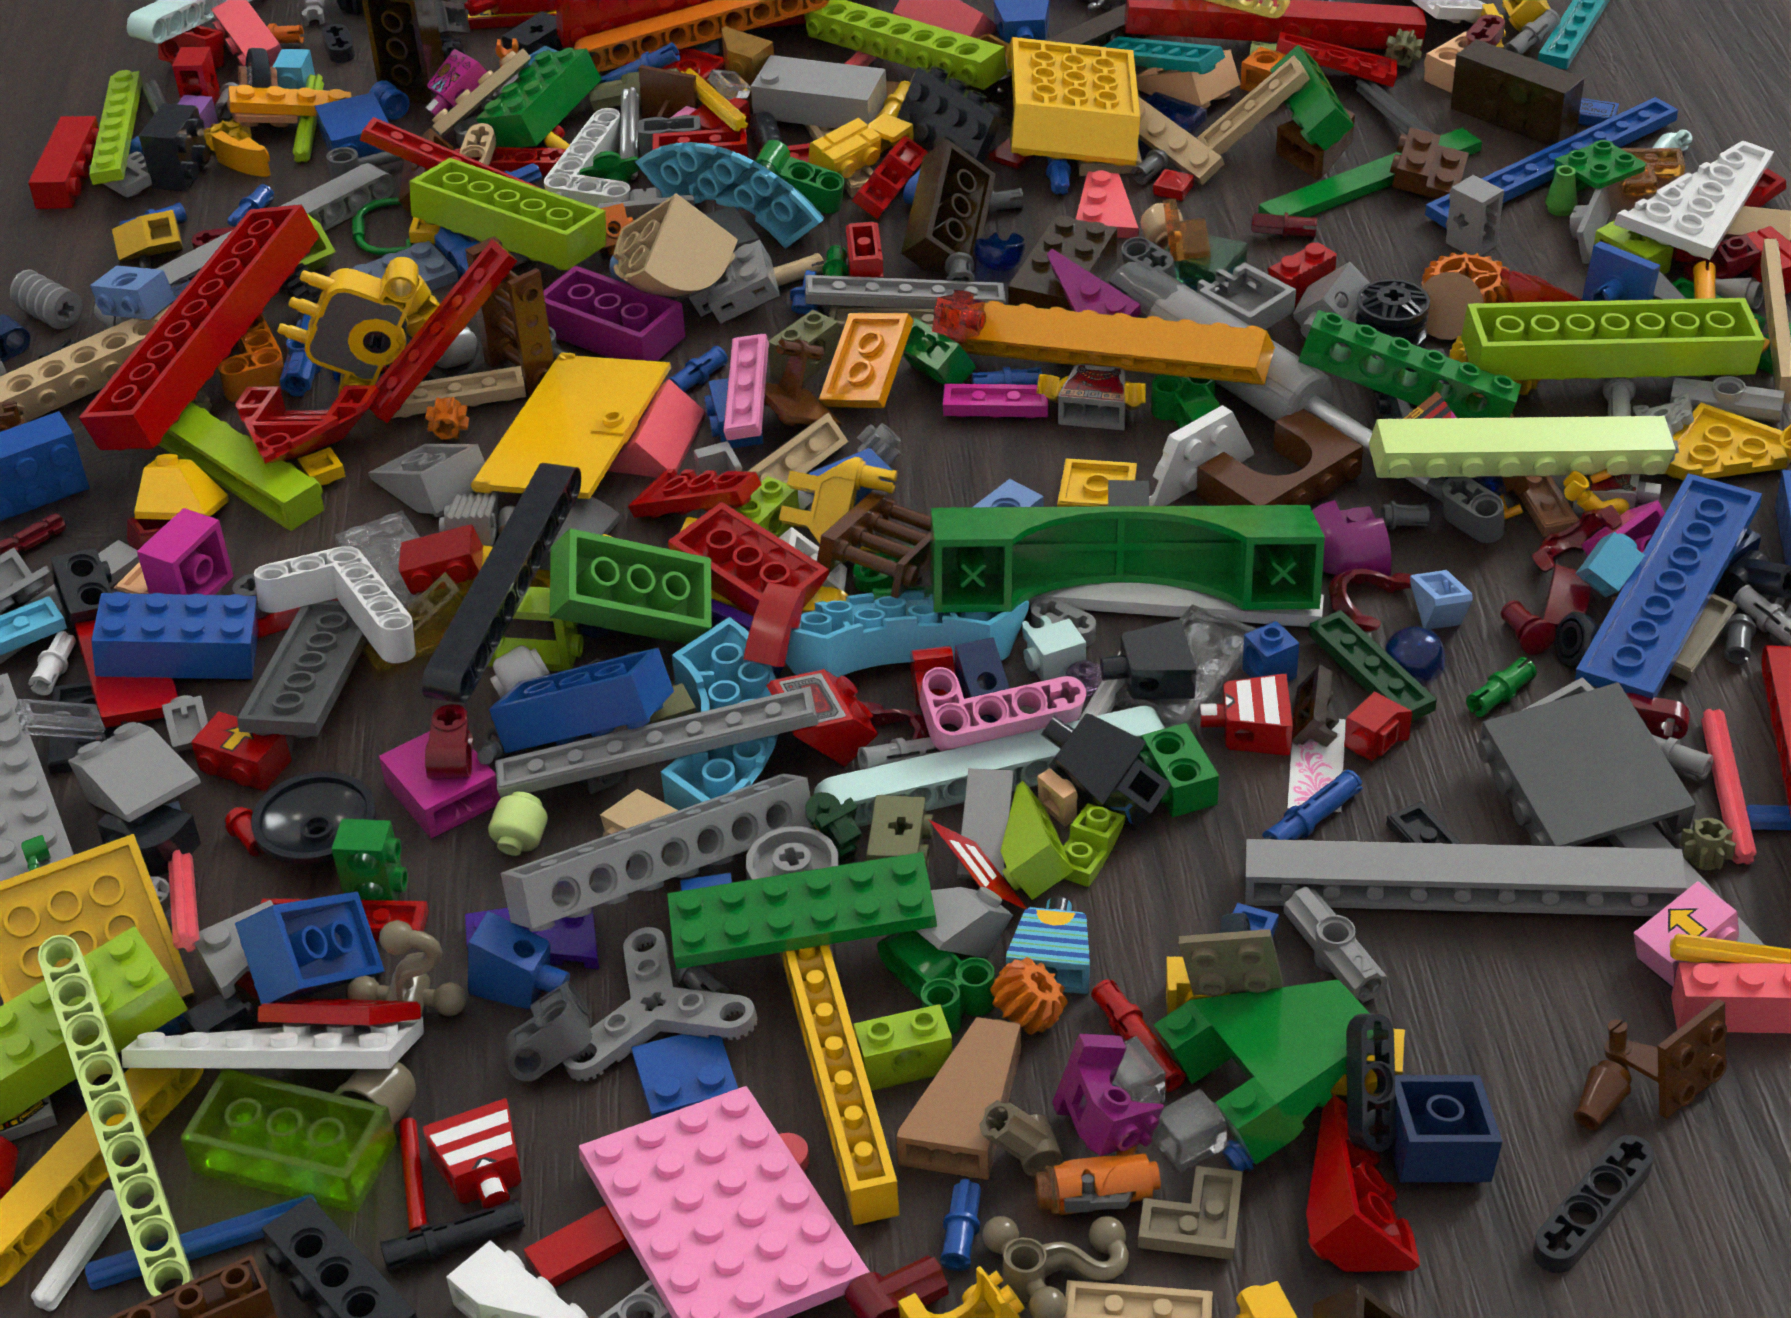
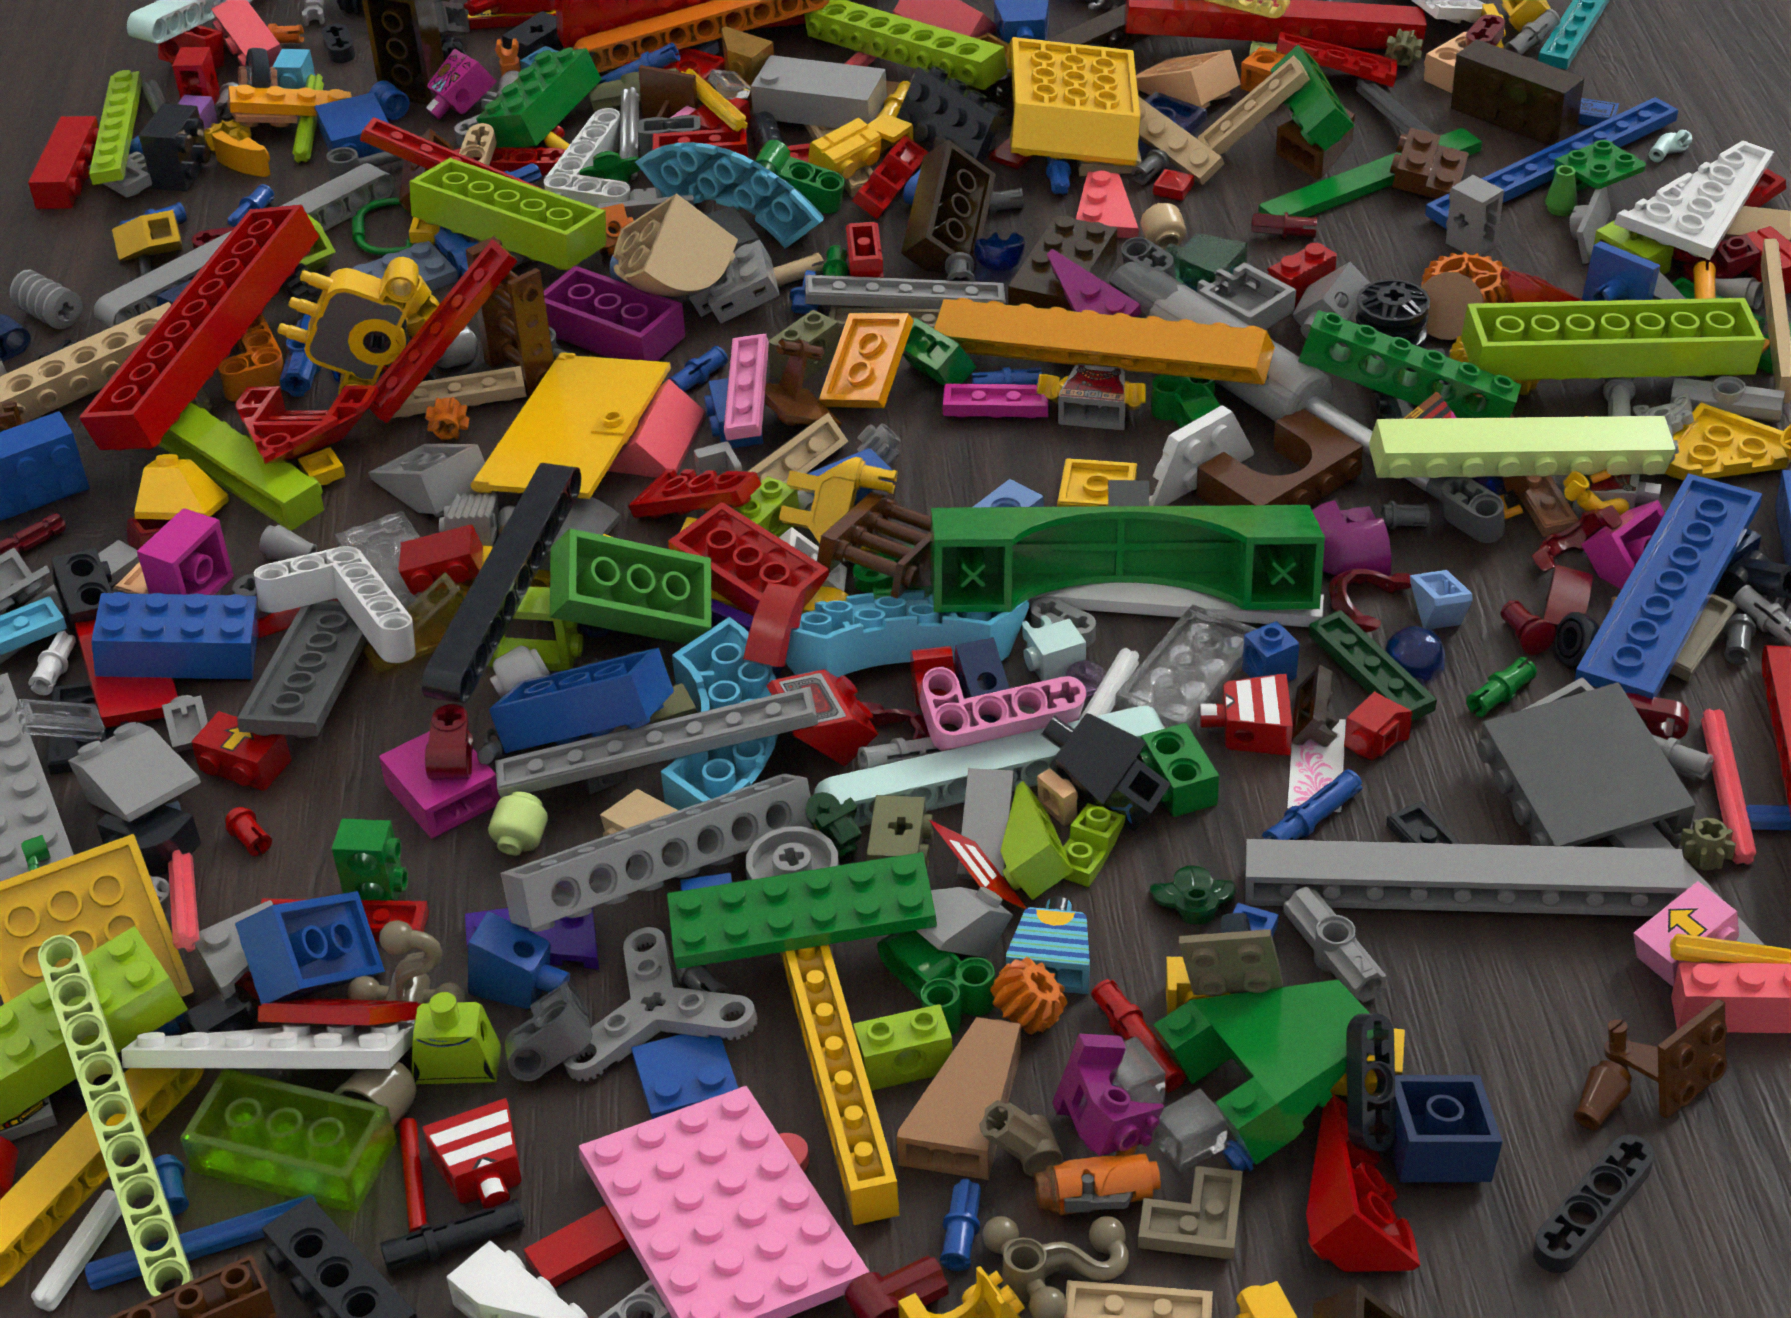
(132, 292): medium blue brick -> none
(170, 1174): none -> blue pin
(283, 544): none -> light grey cone
(302, 815): black dish -> none
(453, 1043): none -> lime torso
(489, 84): tan plate -> none
(959, 316): clear red brick -> none
(1154, 663): black torso -> none
(1170, 54): teal plate -> none
(1185, 238): clear orange panel -> none
(1193, 894): none -> dark green plate
(1610, 563): medium azure brick -> none
(1659, 162): clear orange plate -> none

